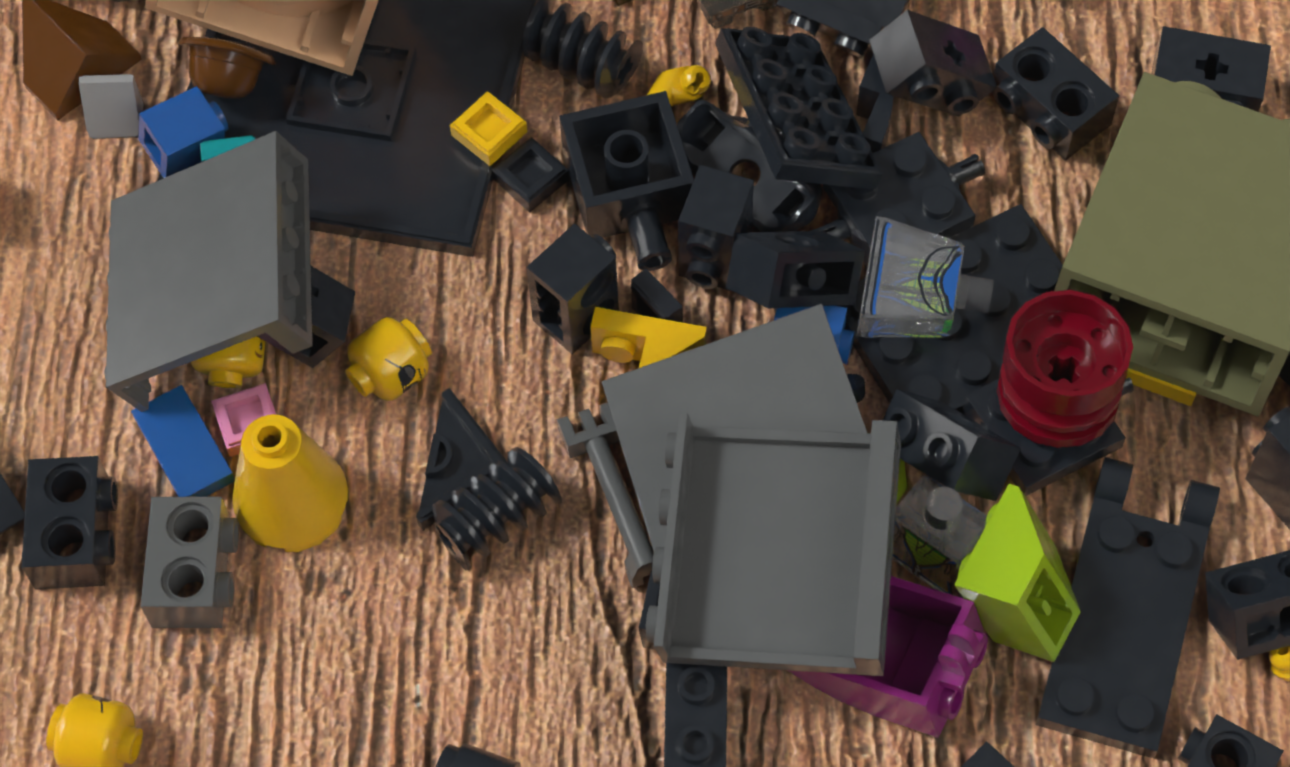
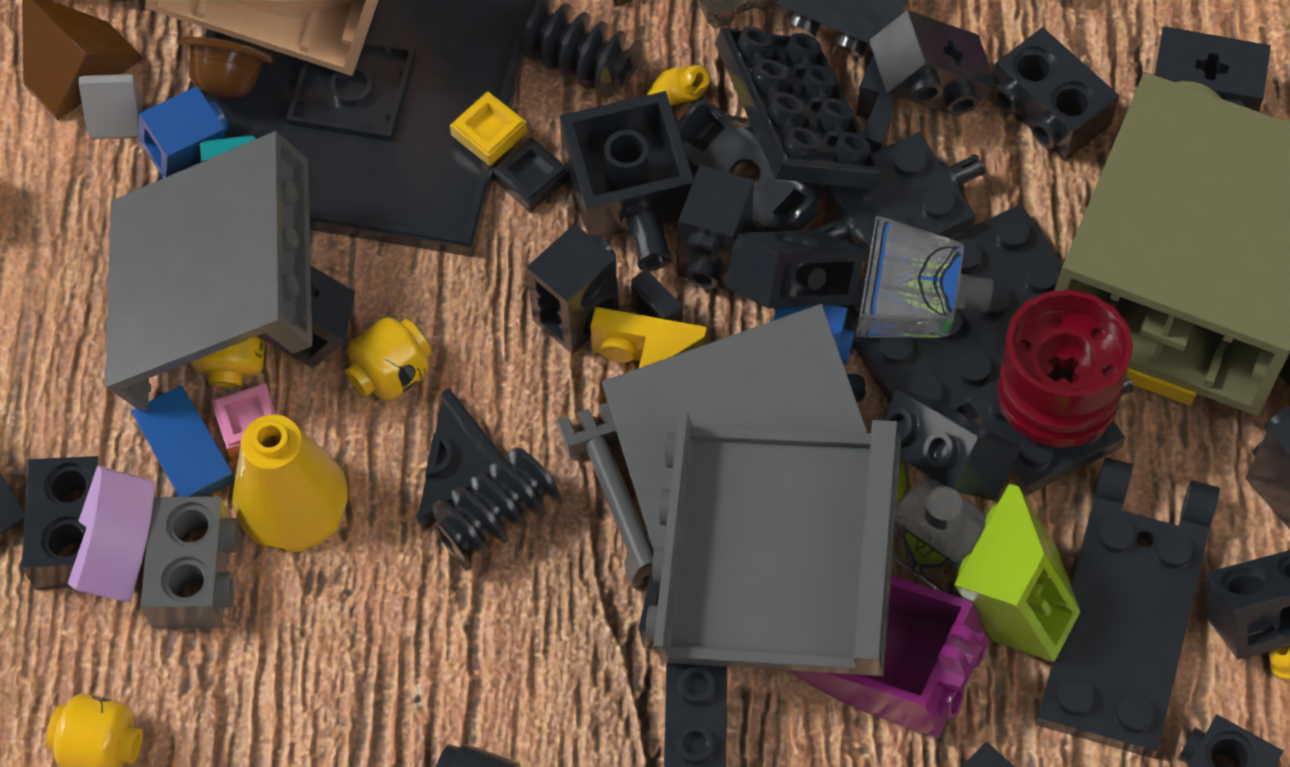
(115, 535): none -> lavender slope

